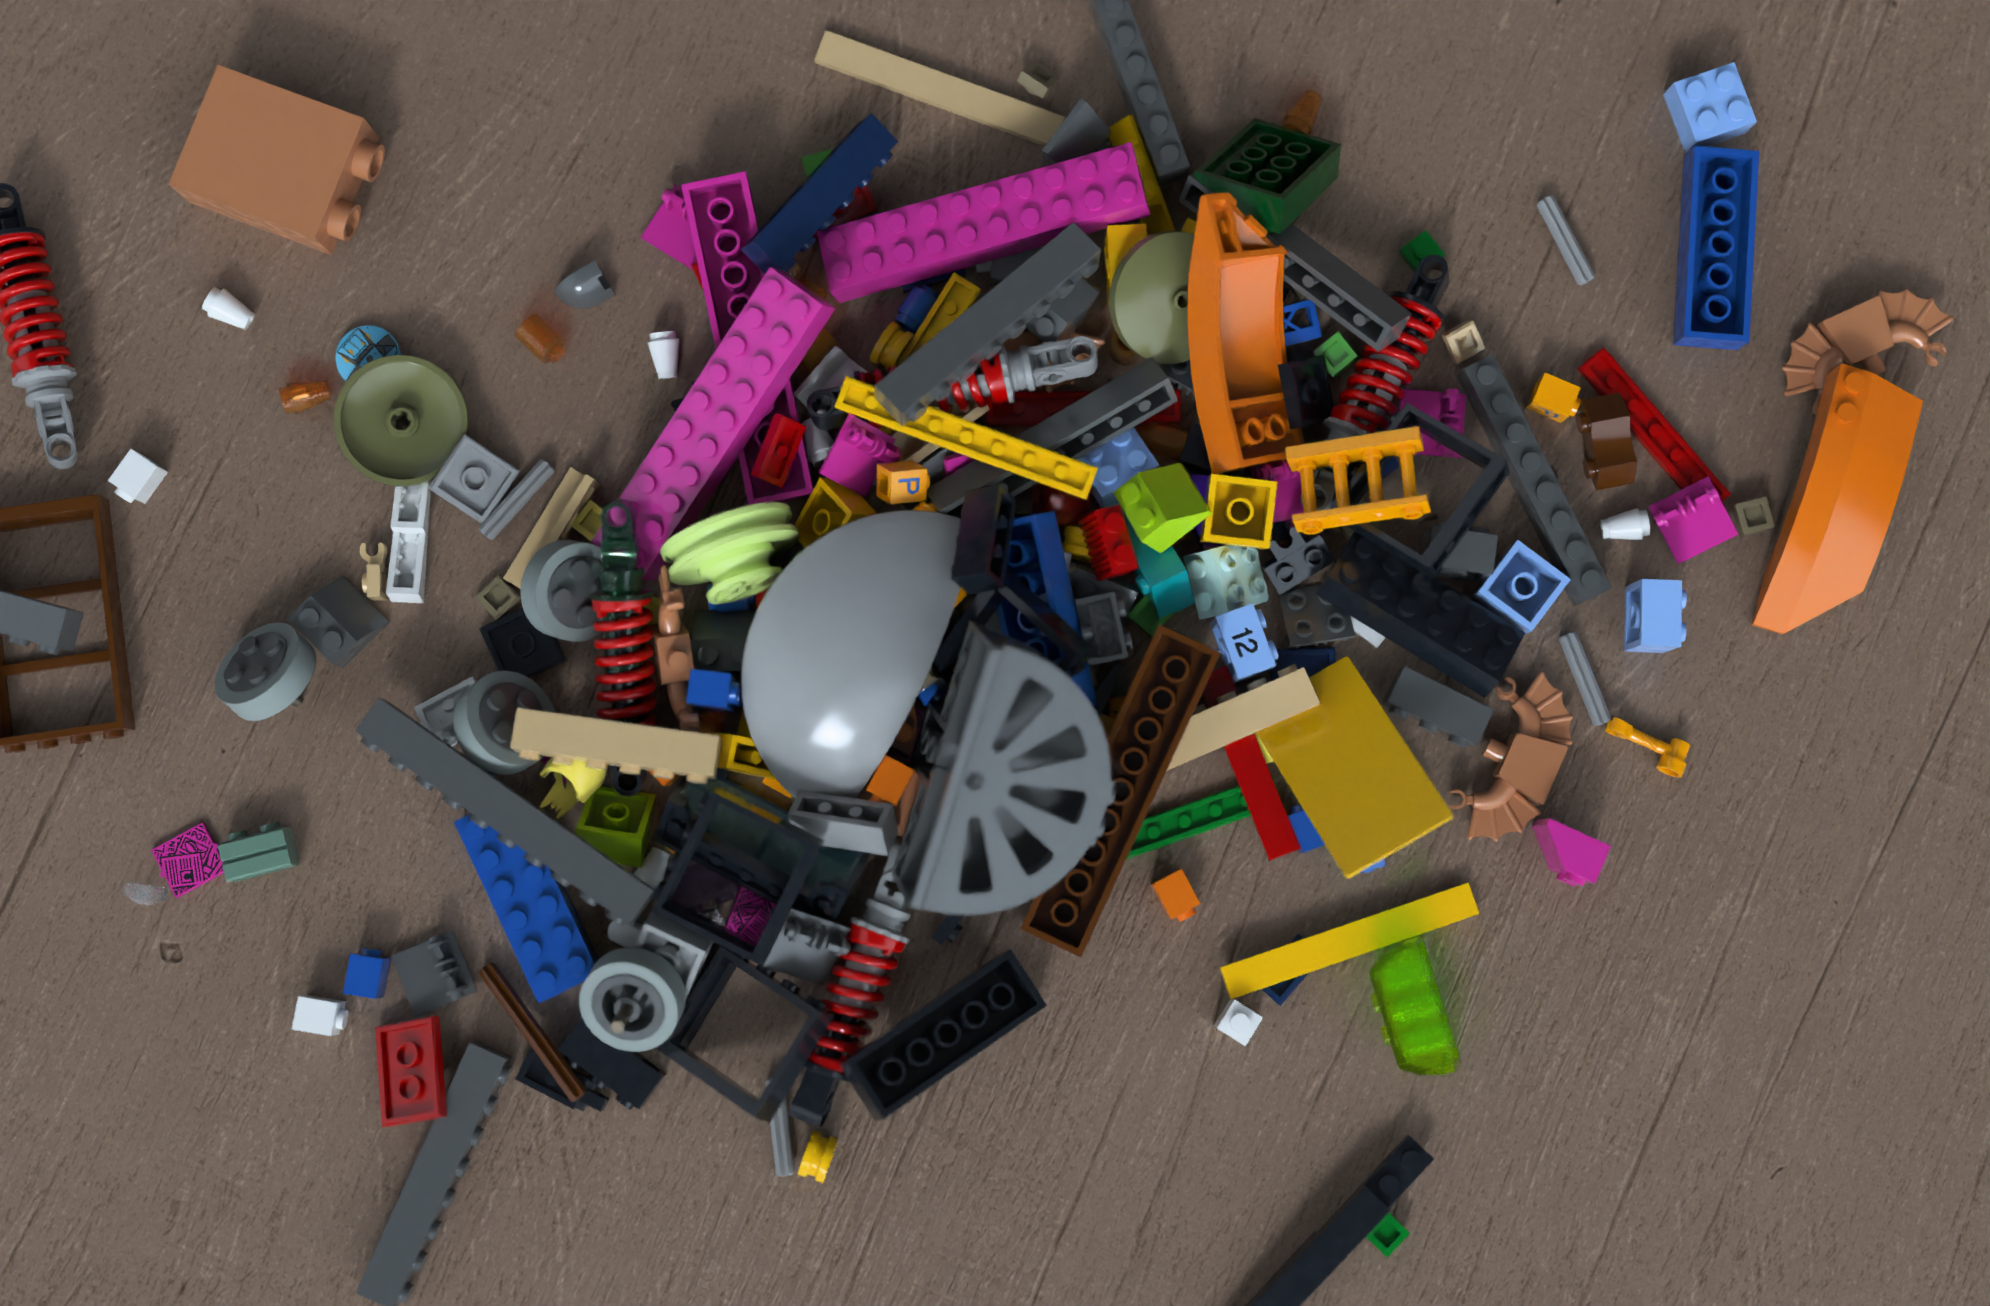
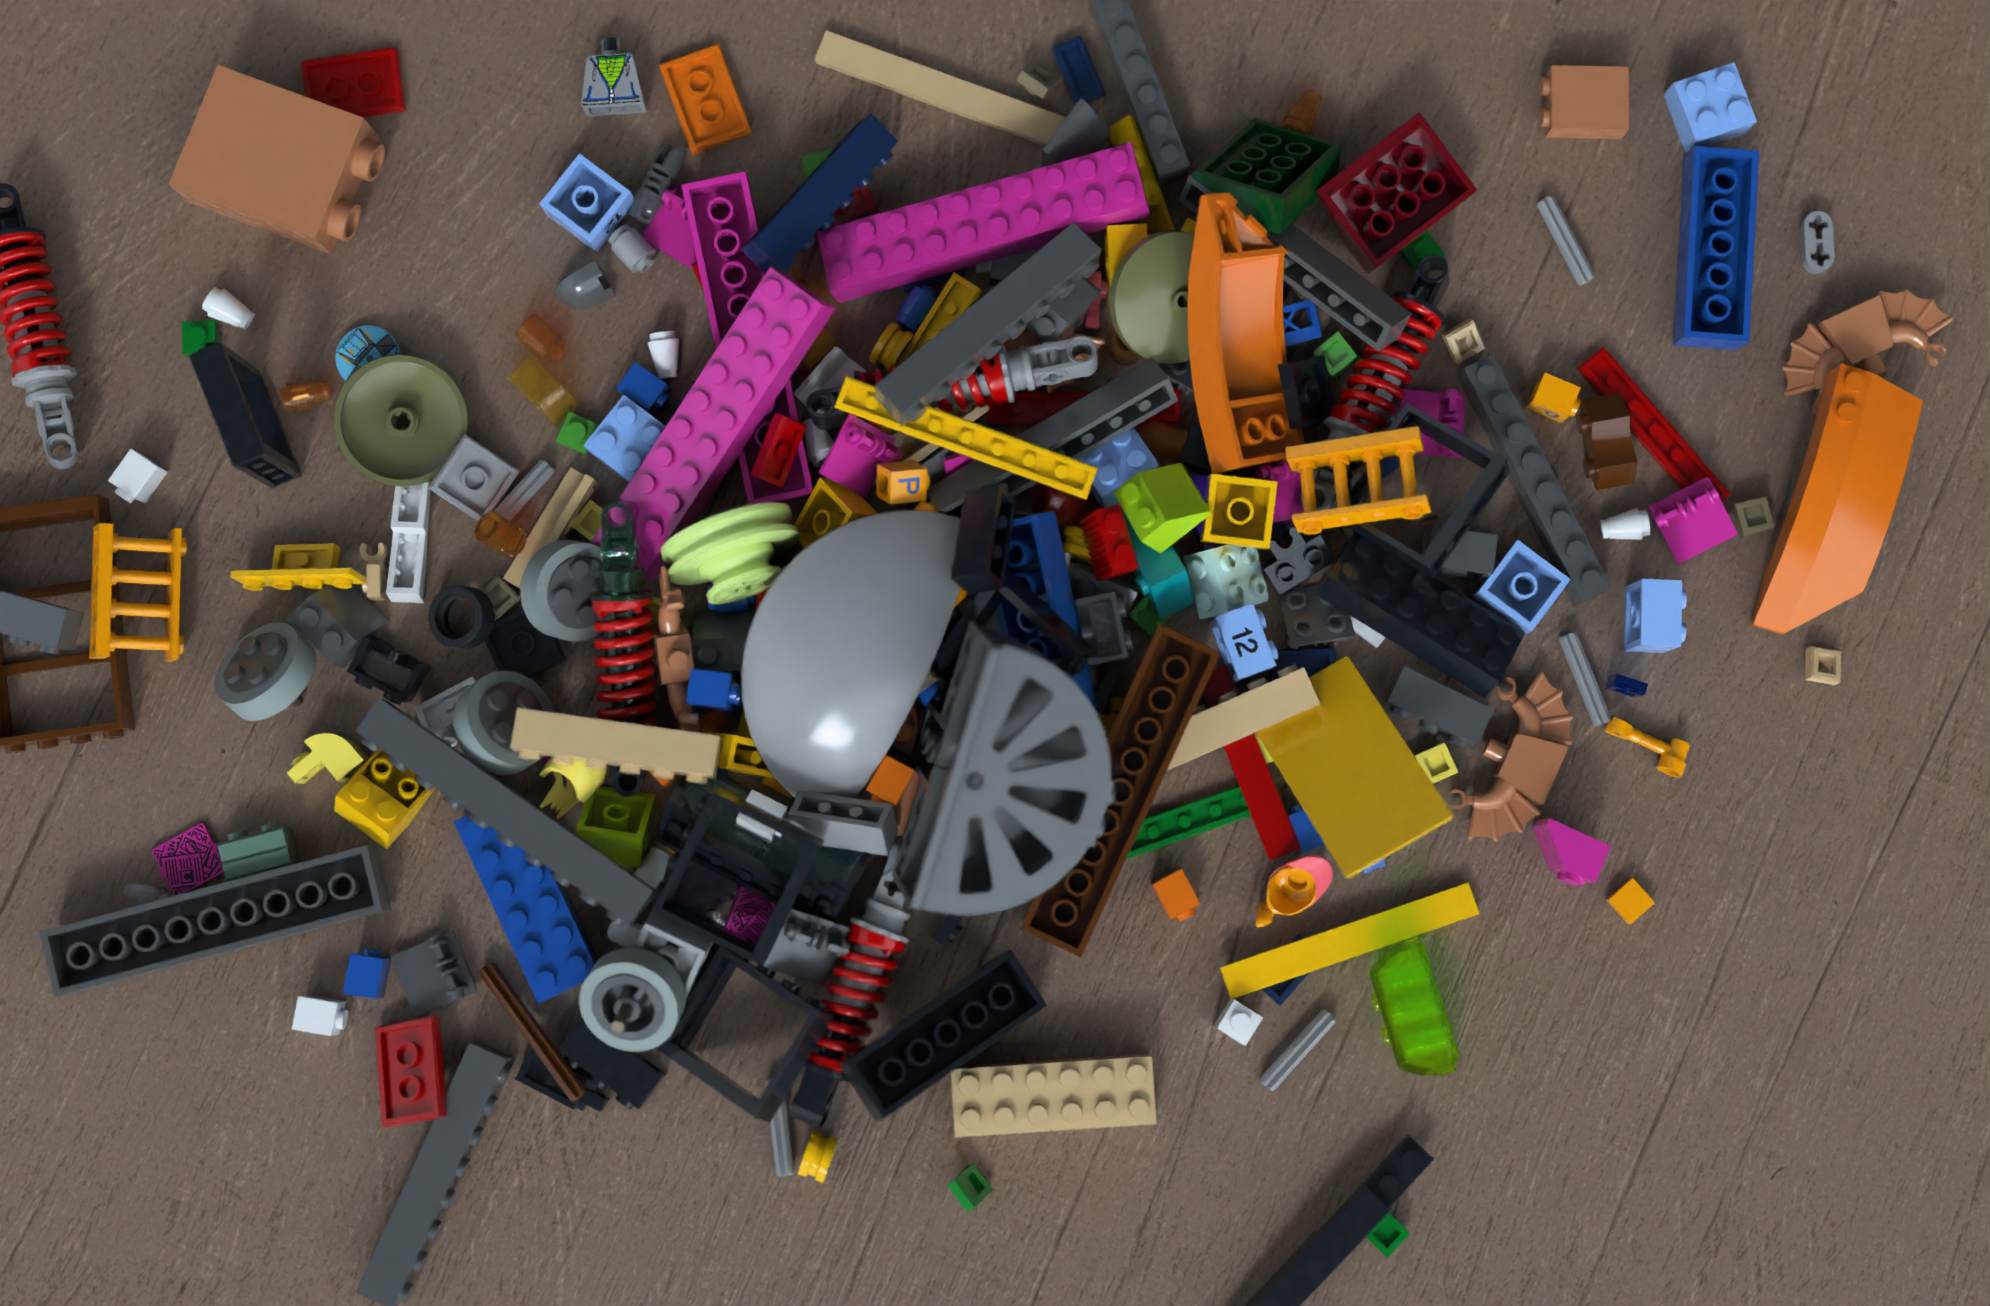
(105, 607): none -> light orange fence
(196, 334): none -> green plate
(215, 920): none -> dark grey brick
(244, 415): none -> black window
(301, 566): none -> yellow bracket
(332, 751): none -> light yellow brick
(357, 82): none -> red tile
(381, 799): none -> yellow slope
(388, 670): none -> black window
(439, 615): none -> black tyre
(500, 534): none -> clear orange brick
(543, 391): none -> clear yellow brick
(576, 432): none -> bright green plate
(587, 202): none -> light blue brick
(612, 82): none -> light grey torso
(624, 438): none -> light blue brick
(632, 249): none -> light grey brick
(644, 389): none -> blue brick
(659, 178): none -> dark grey hinge
(705, 99): none -> orange tile
(756, 828): none -> white brick
(970, 1187): none -> green plate
(1053, 1095): none -> tan brick
(1078, 71): none -> dark blue tile
(1093, 313): none -> coral plate
(1294, 887): none -> light orange hair
(1298, 1049): none -> light grey axle
(1394, 193): none -> dark red slope
(1437, 763): none -> light yellow plate
(1585, 102): none -> nougat brick
(1626, 685): none -> clear blue tile
(1630, 901): none -> light orange tile
(1810, 244): none -> light grey beam
(1823, 665): none -> tan tile

